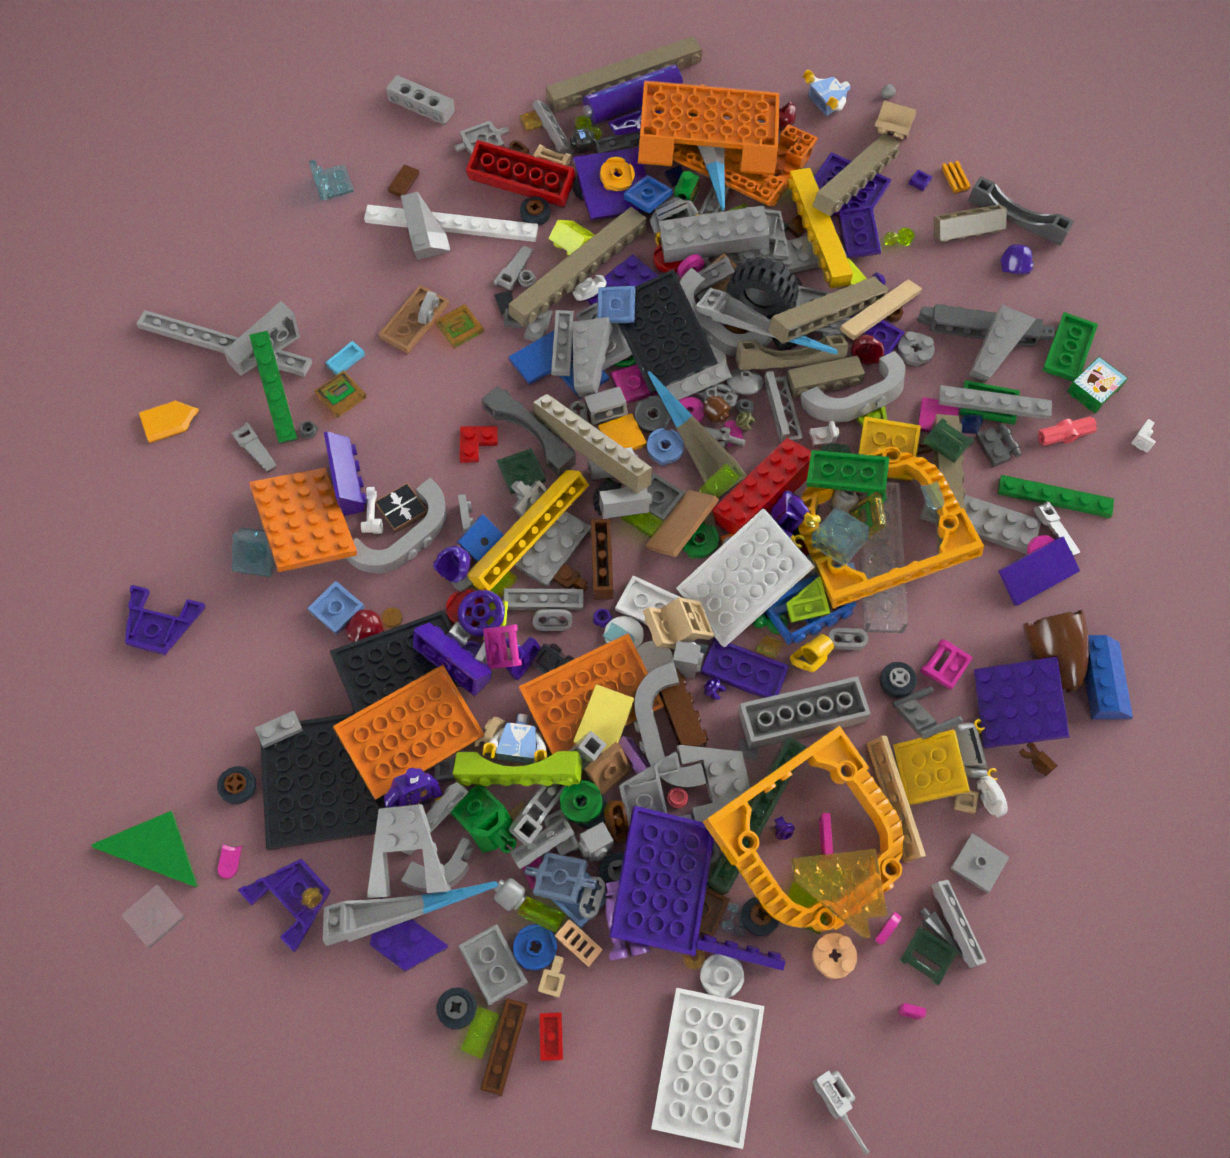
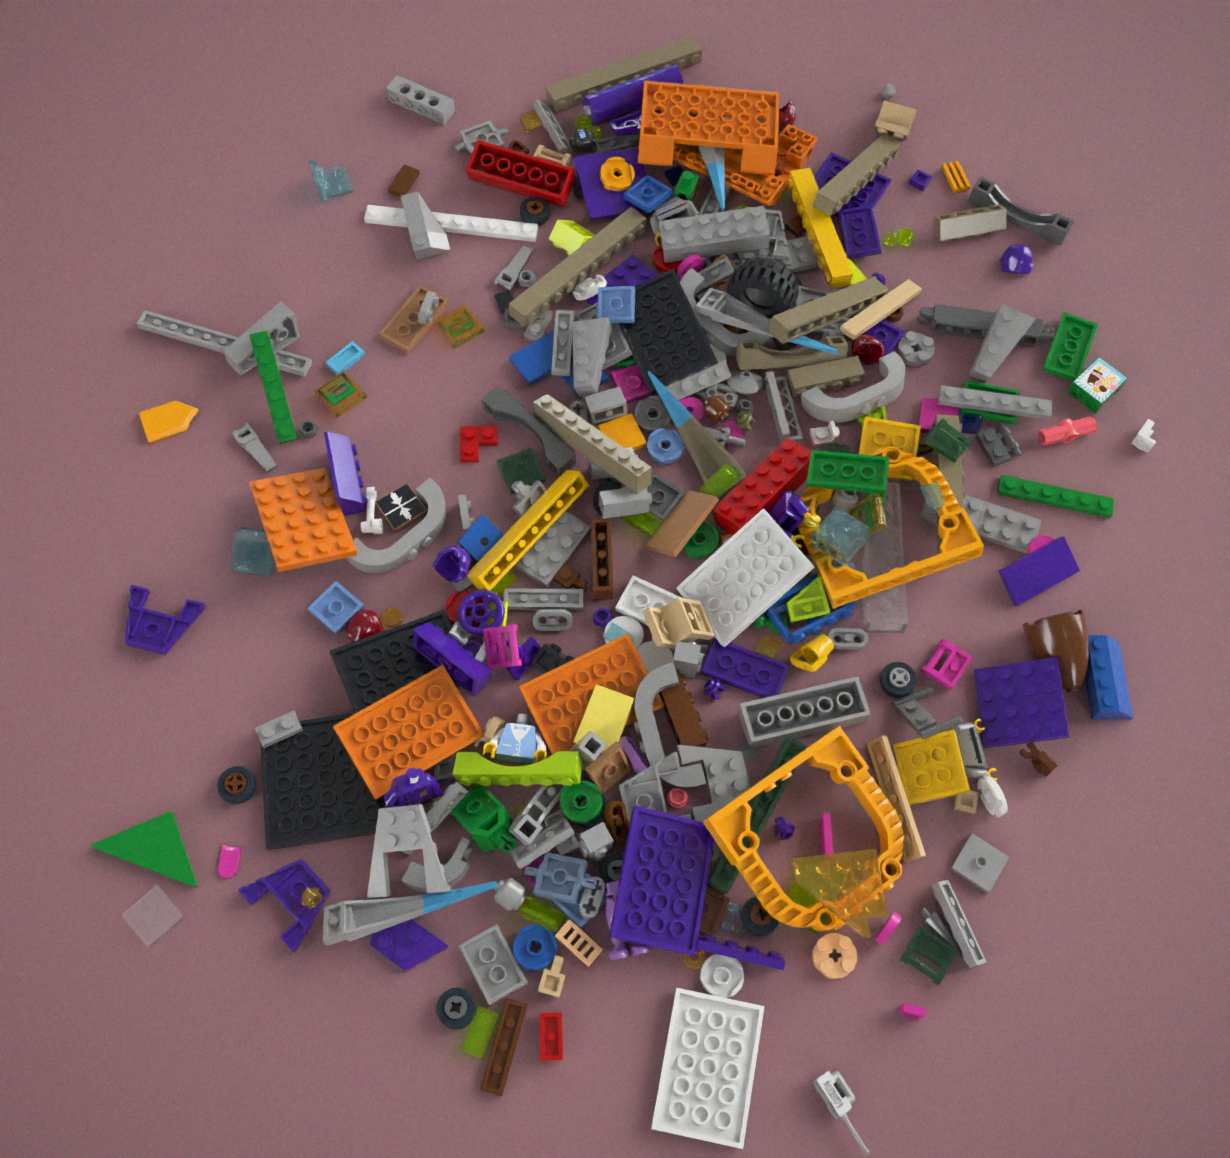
(826, 93): torso -> none
(1052, 520): piece -> none

